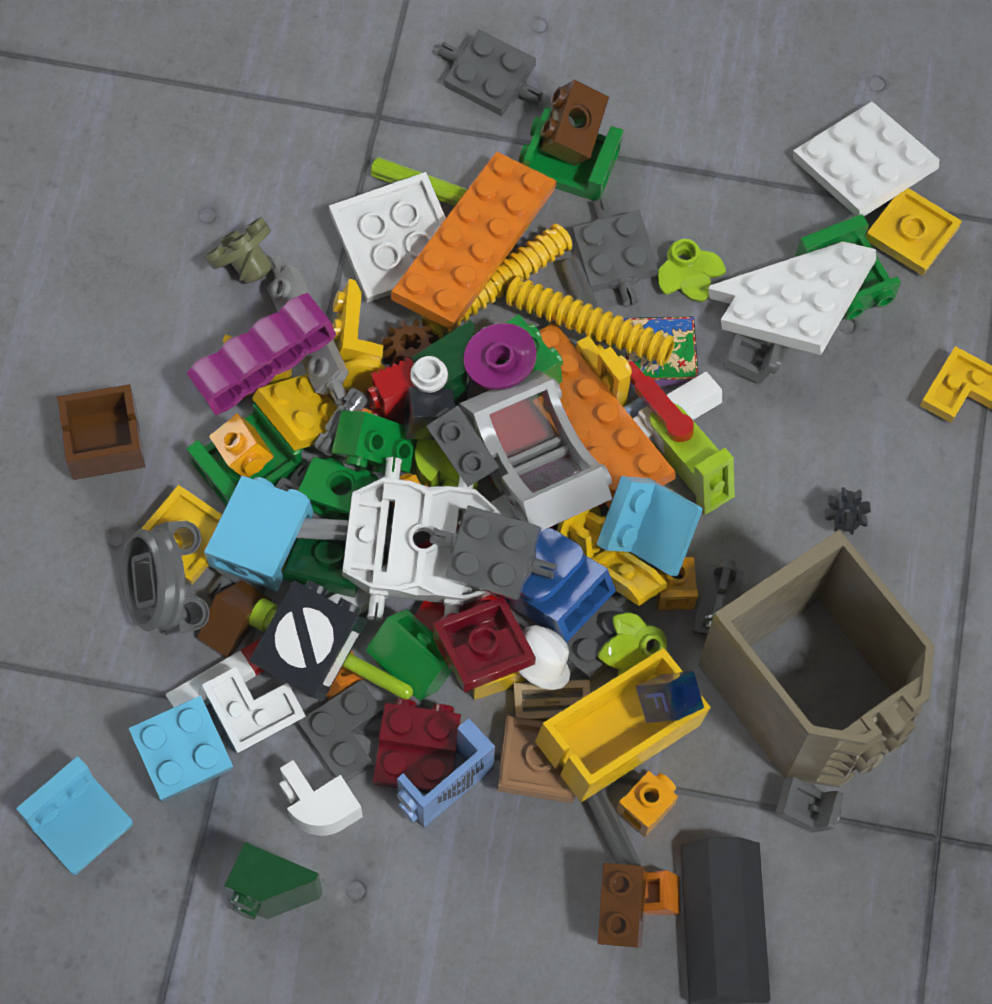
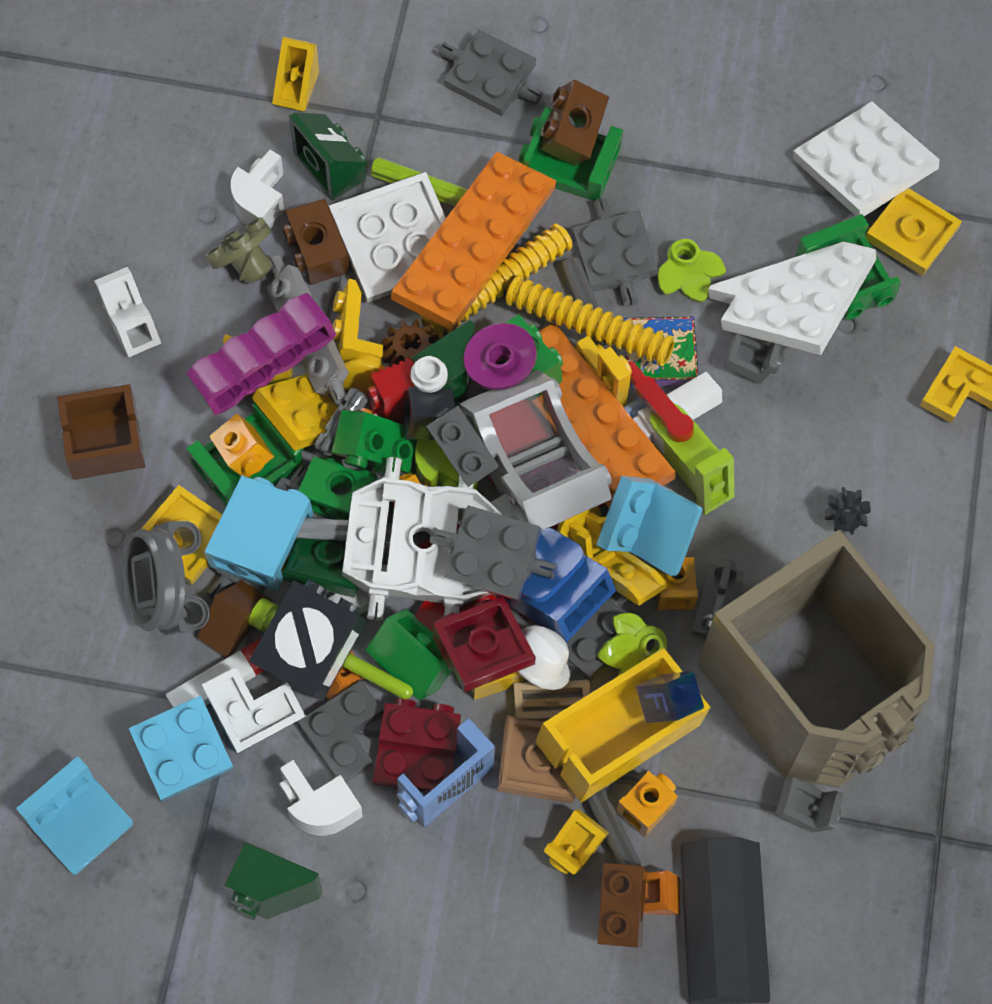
(127, 312): none -> white brick
(254, 193): none -> white brick
(295, 74): none -> yellow slope
(310, 224): none -> reddish brown brick
(327, 153): none -> dark green slope
(575, 843): none -> yellow bracket

